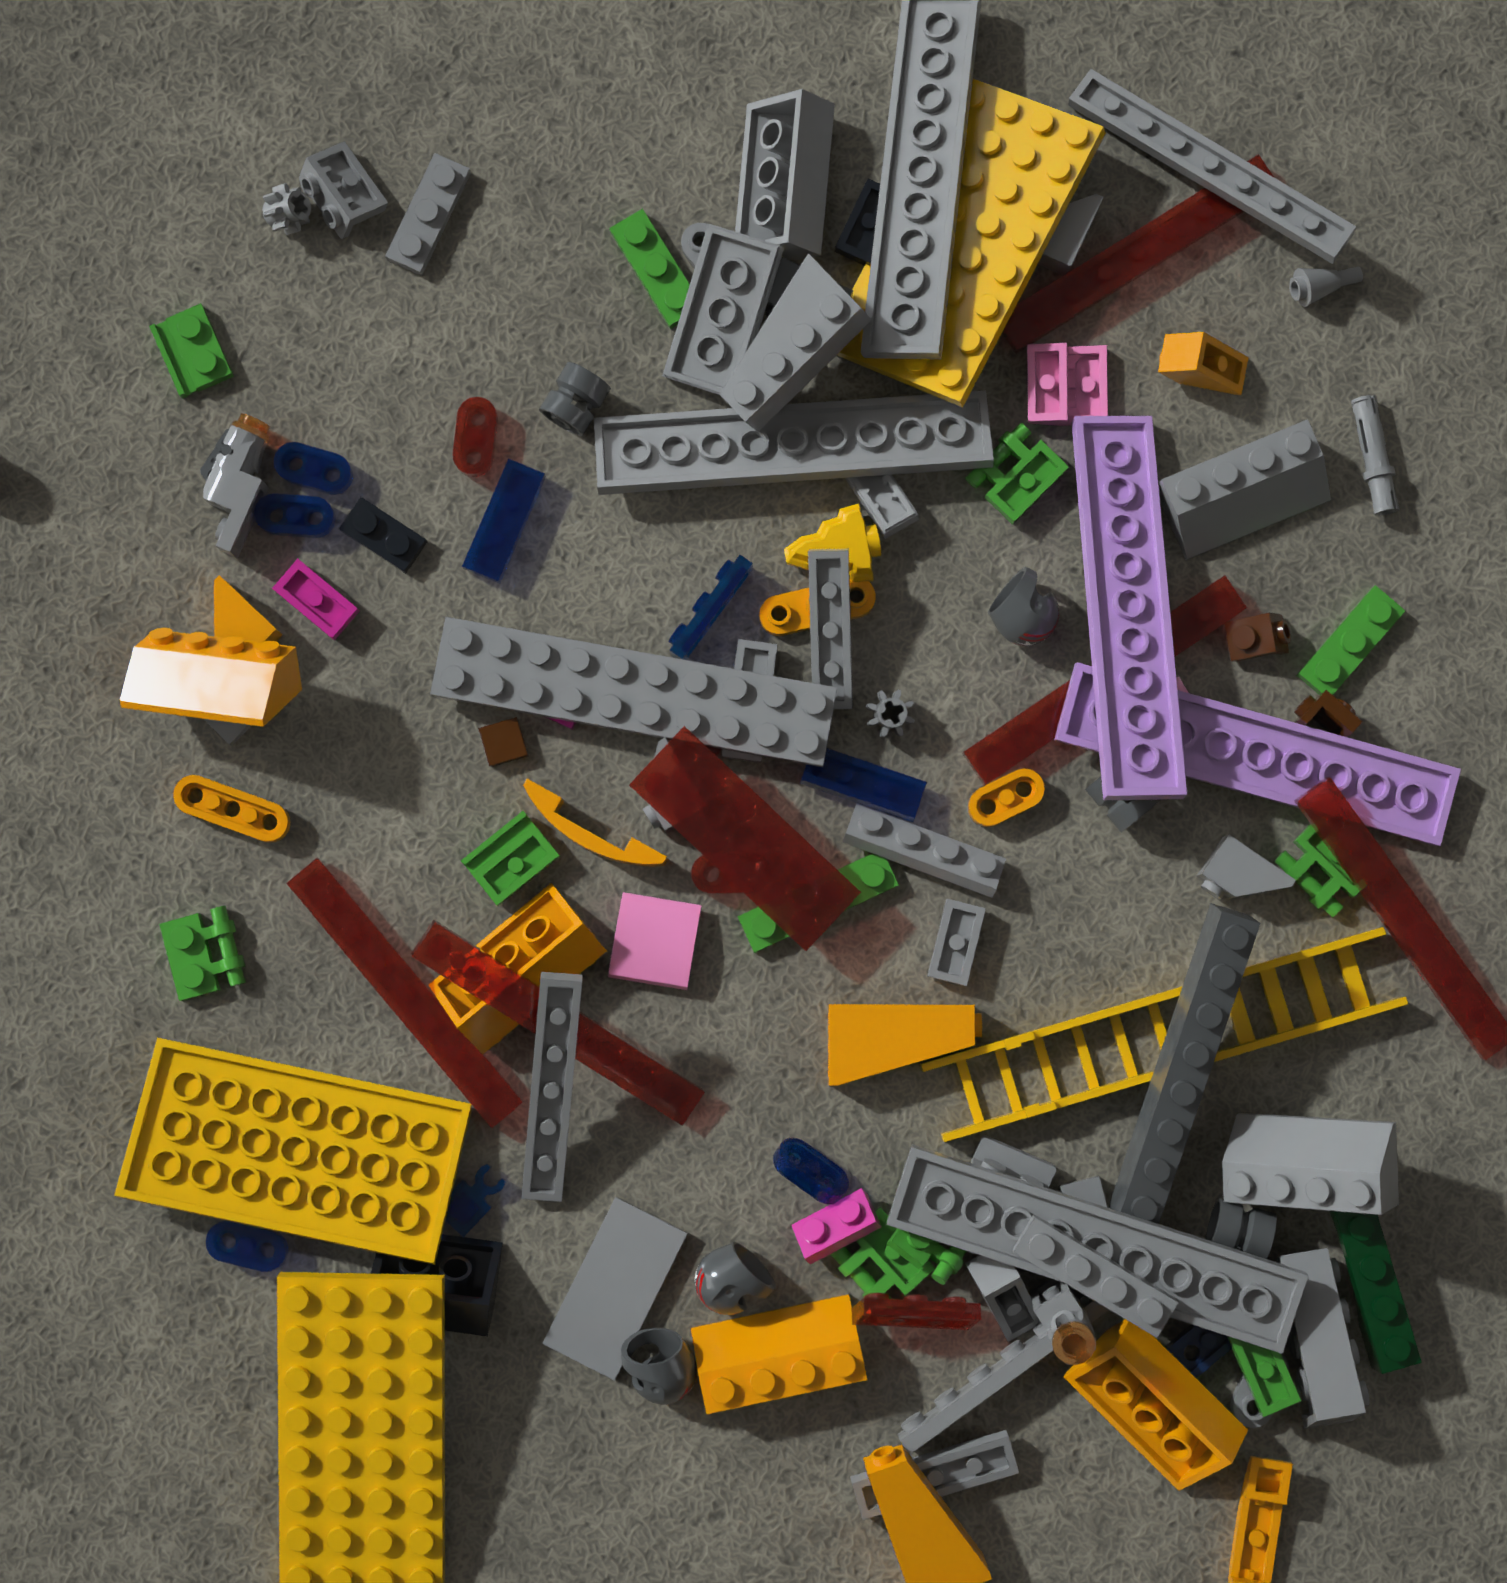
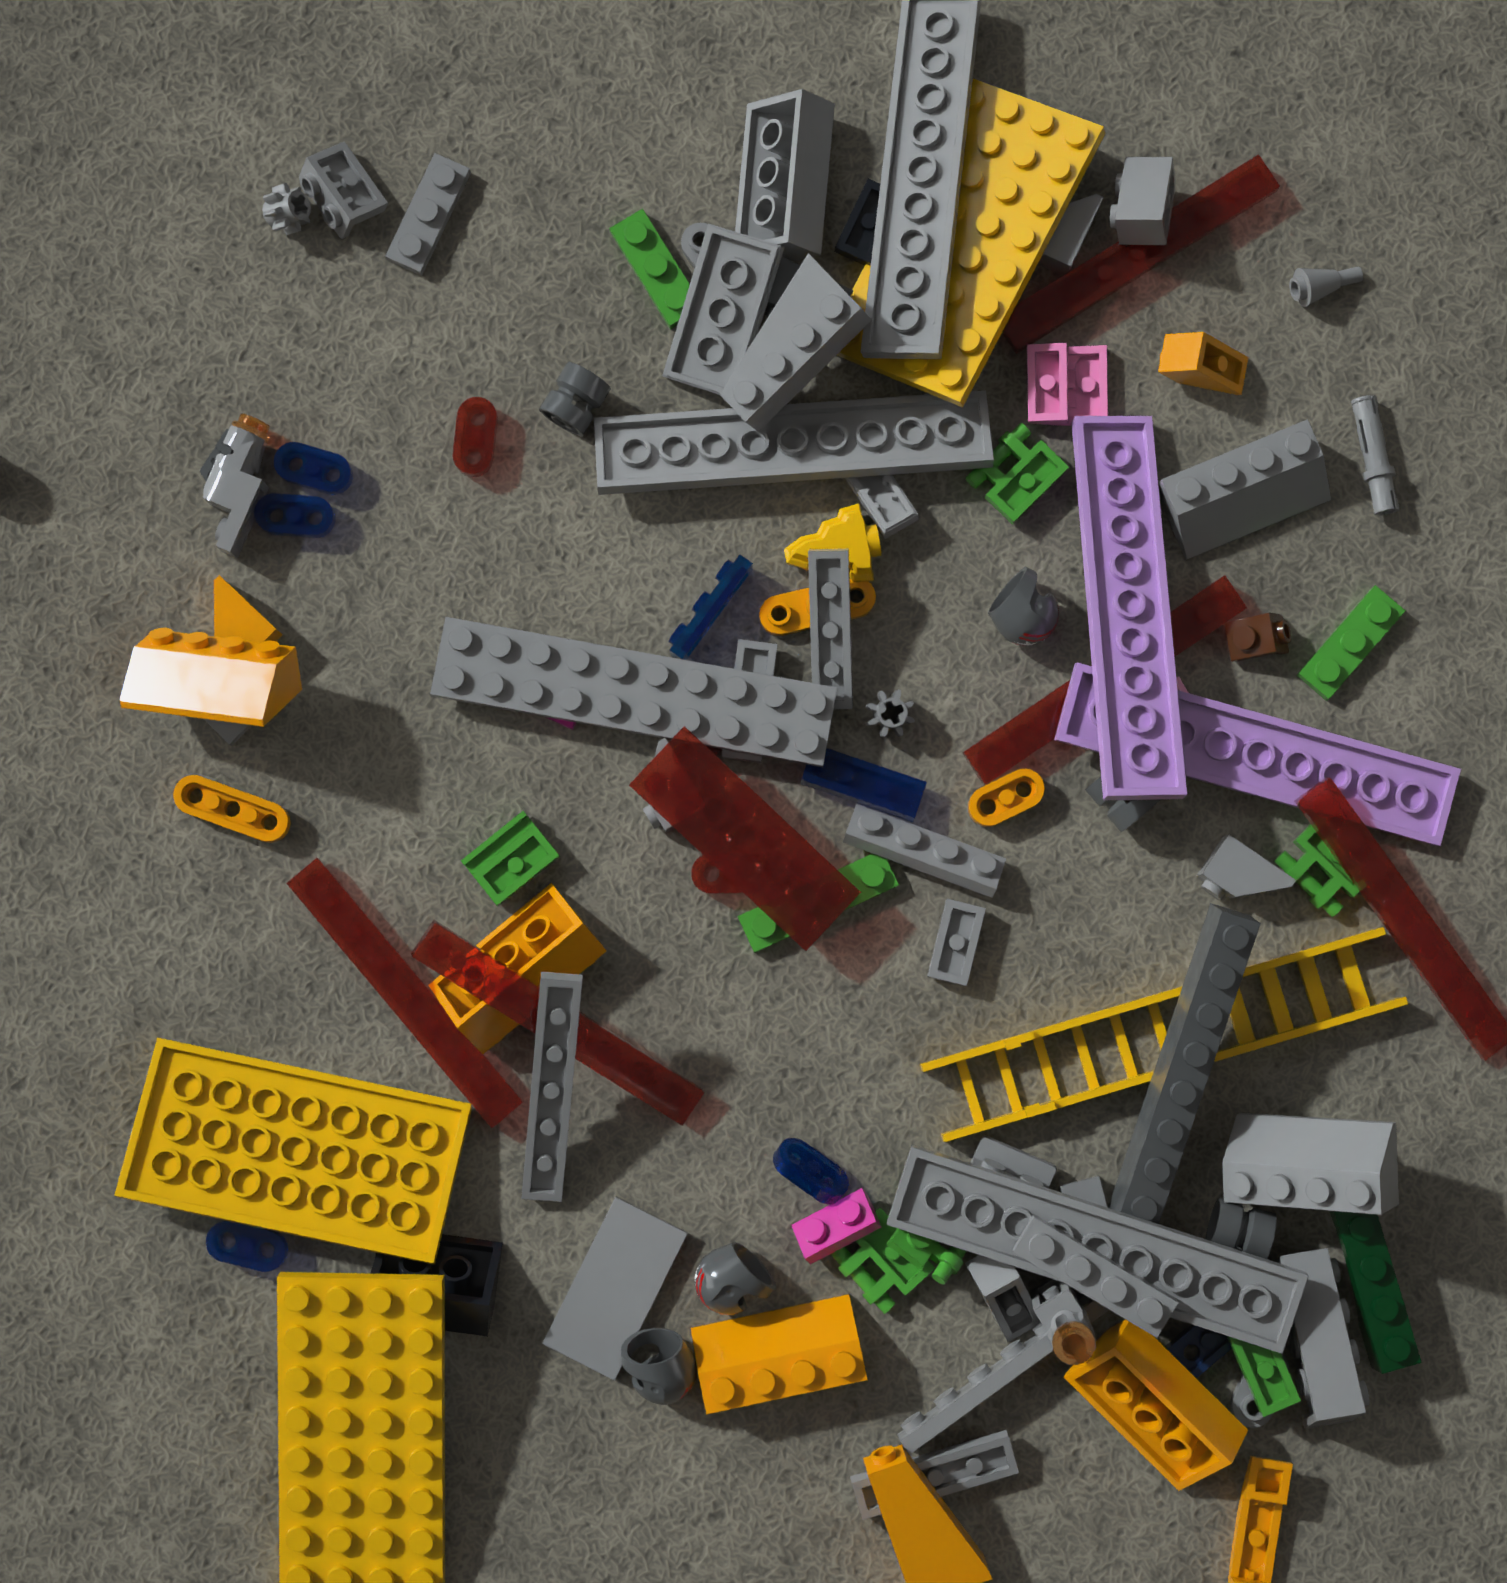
(191, 351): bright green plate -> none
(191, 956): bright green plate -> none
(316, 599): dark pink plate -> none
(383, 535): black plate -> none
(469, 1203): clear blue plate -> none
(503, 742): reddish brown tile -> none
(504, 521): clear blue plate -> none
(635, 853): light orange slope -> none
(654, 941): bright pink slope -> none
(890, 1036): light orange slope -> none
(916, 1312): clear red plate -> none
(1144, 201): none -> light grey brick
(1212, 166): light grey plate -> none
(1331, 713): reddish brown bracket -> none

